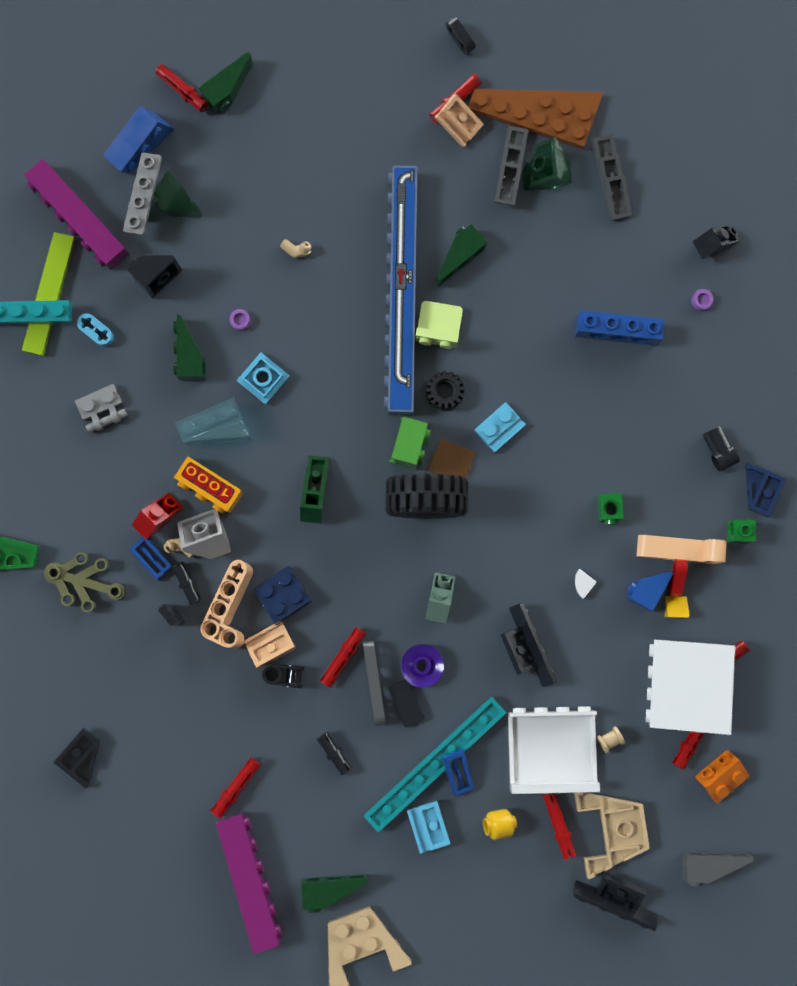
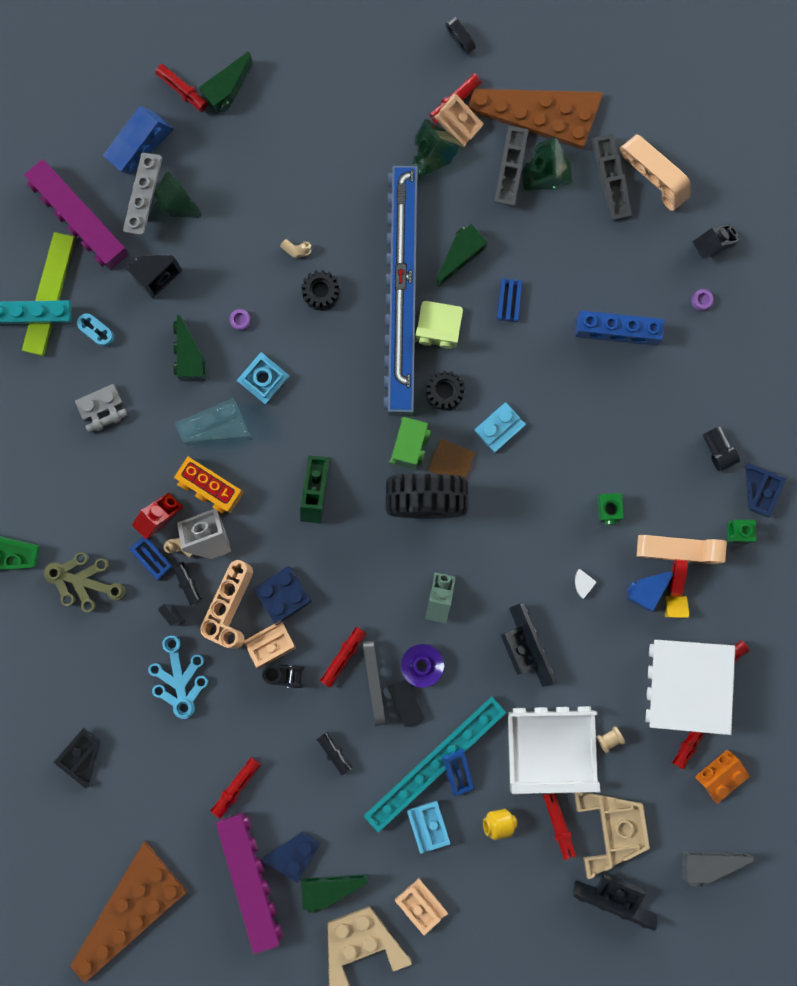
(136, 903): none -> dark orange wing
(179, 680): none -> medium azure plant
(293, 856): none -> dark blue wing
(316, 278): none -> black tyre
(421, 906): none -> light nougat plate
(435, 148): none -> clear green slope
(511, 283): none -> blue tile
(658, 170): none -> light nougat beam

